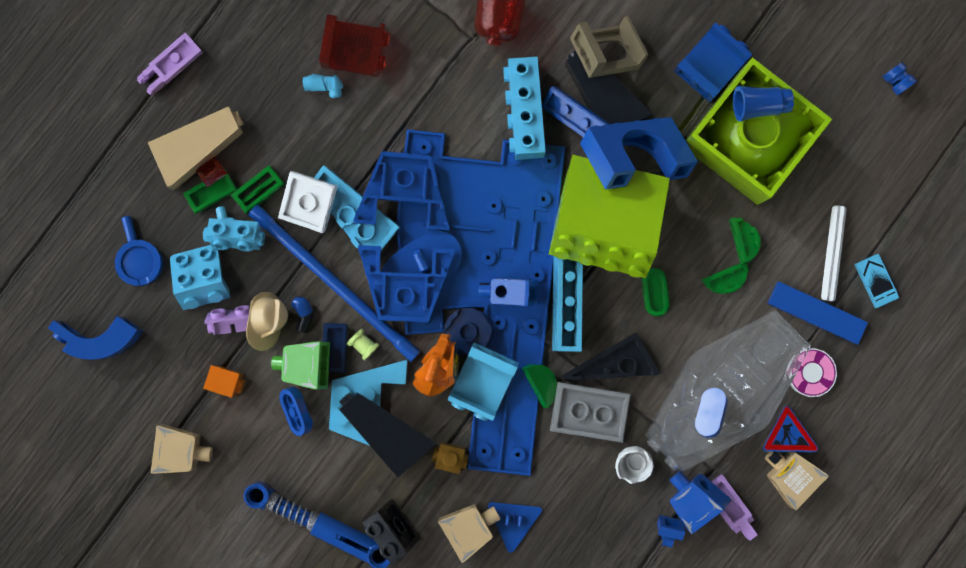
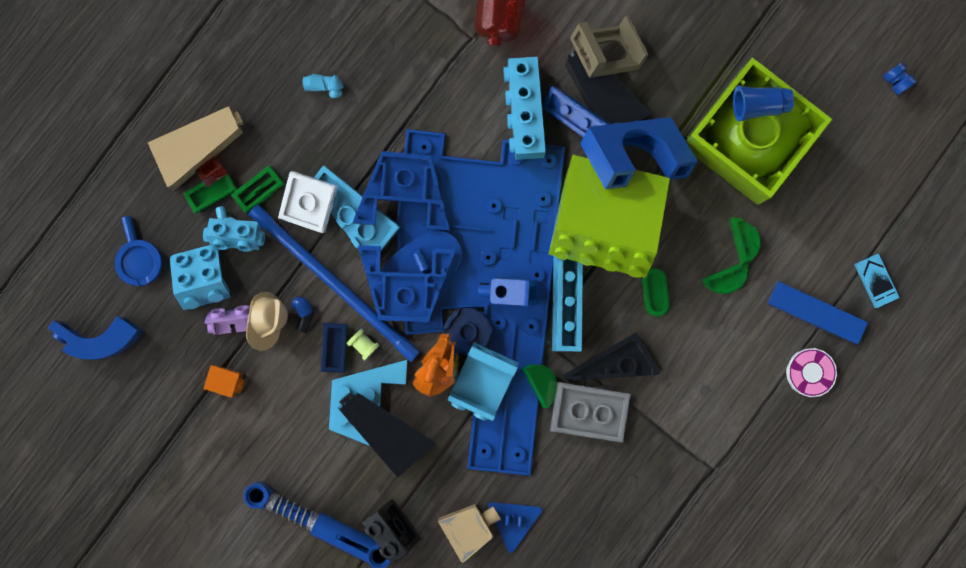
(170, 63): lavender hinge -> none
(177, 450): tan torso -> none
(295, 411): blue plate -> none
(304, 364): torso -> none
(353, 47): clear red panel -> none
(450, 458): pearl gold brick -> none
(634, 464): white hair -> none
(670, 529): blue tile -> none
(697, 500): blue torso -> none
(711, 412): tile -> none
(713, 62): blue panel -> none
(736, 513): lavender hinge -> none
(754, 373): clear container -> none
(789, 435): piece -> none
(794, 477): tan torso -> none
(833, 253): white axle -> none

